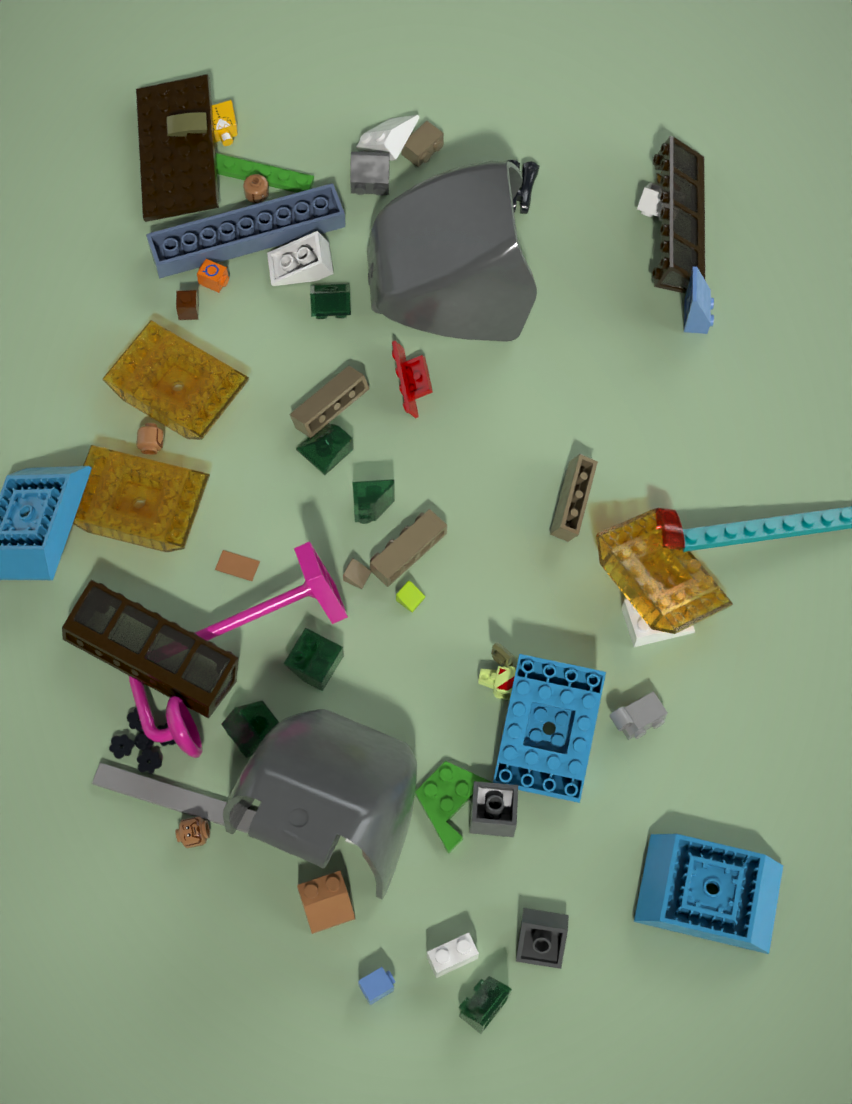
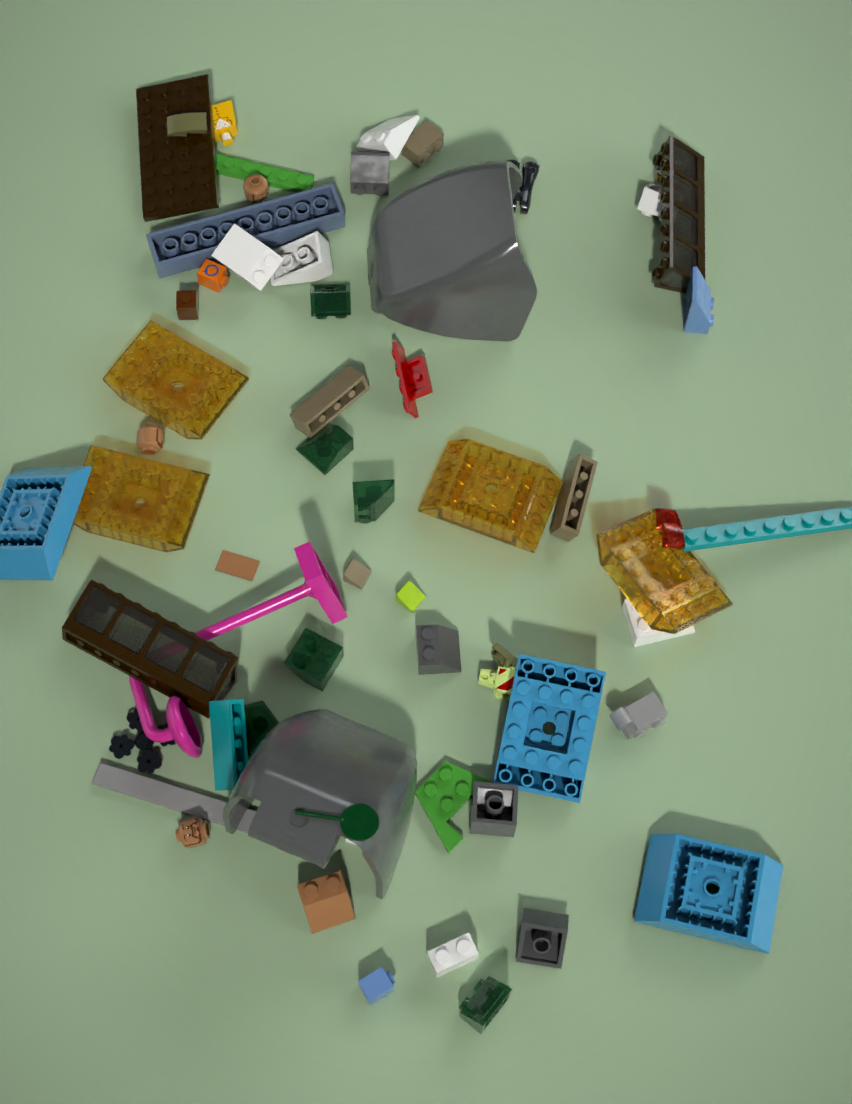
(228, 741): none -> teal brick
(247, 257): none -> white slope
(357, 821): none -> dark green piece
(408, 547): dark tan brick -> none
(437, 650): none -> dark grey slope
(512, 513): none -> clear yellow slope

